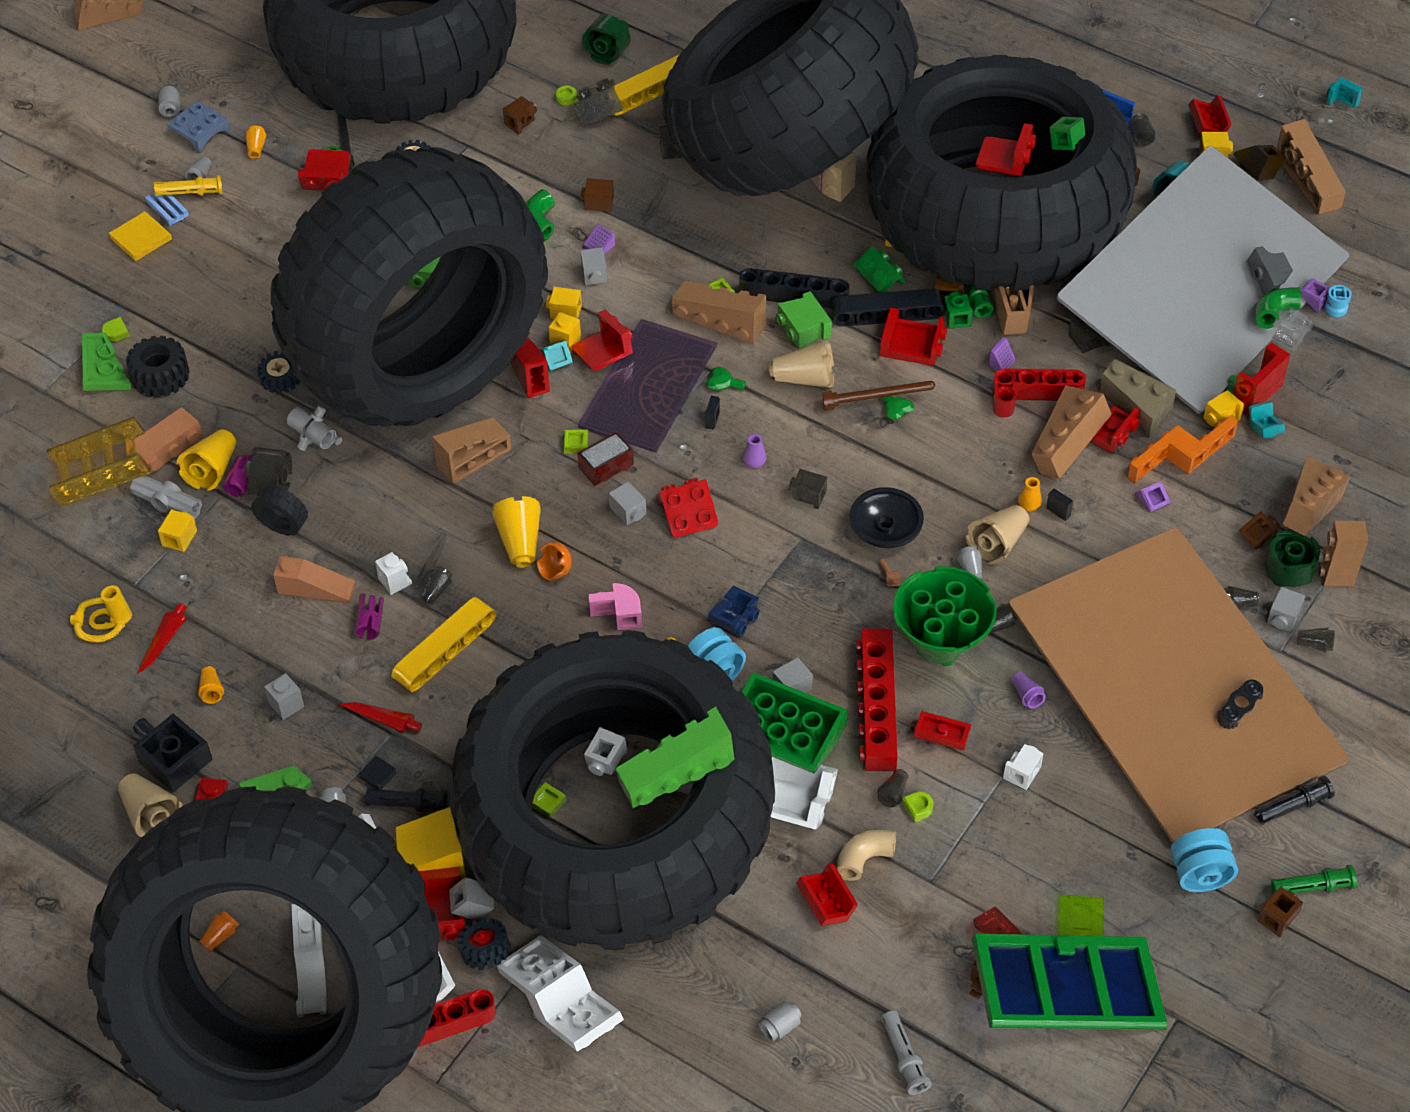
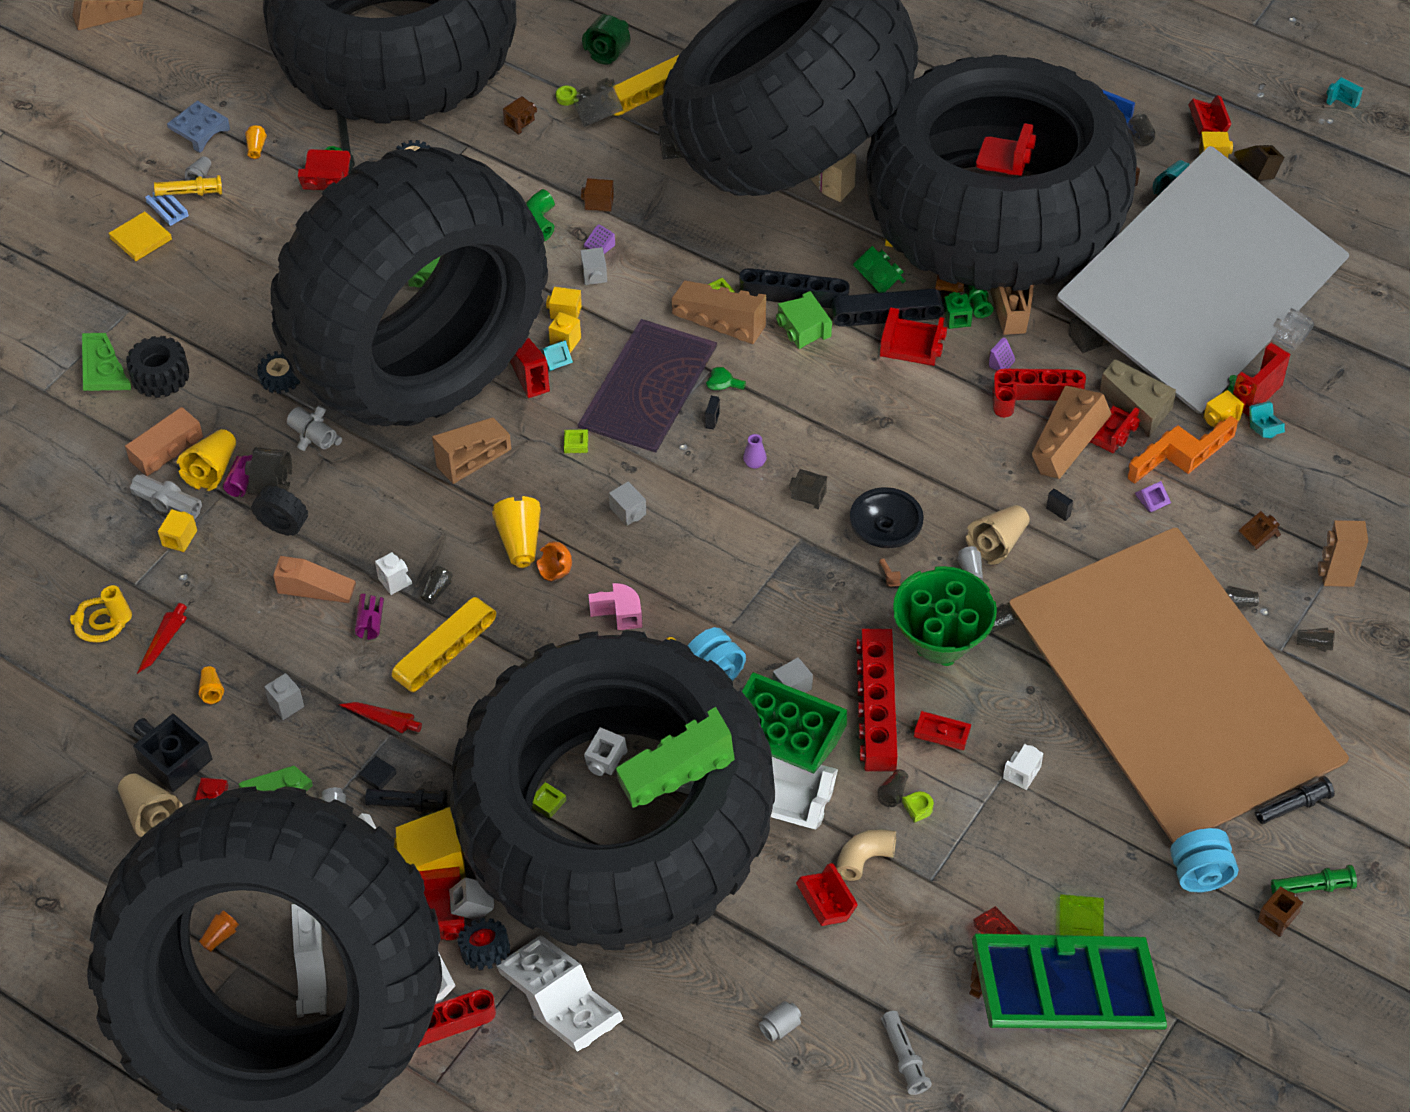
(103, 477): clear yellow fence -> none
(115, 330): lime tile -> none
(169, 101): light grey brick -> none
(605, 346): red bracket -> none
(605, 458): brick -> none
(688, 507): red bracket -> none
(735, 611): dark blue cylinder -> none
(805, 366): tan cone -> none
(831, 399): reddish brown piece -> none
(897, 406): green rock -> none
(1029, 692): medium lavender cone -> none
(1030, 496): light orange cone -> none
(1067, 133): green brick -> none
(1231, 713): black piece -> none
(1269, 268): dark grey brick -> none
(1276, 301): green cylinder -> none
(1286, 609): light grey brick -> none
(1292, 559): dark green brick -> none
(1309, 167): medium nougat wedge -> none
(1314, 495): medium nougat wedge -> none
(1315, 294): medium lavender slope -> none
(1337, 301): medium azure wheel -> none

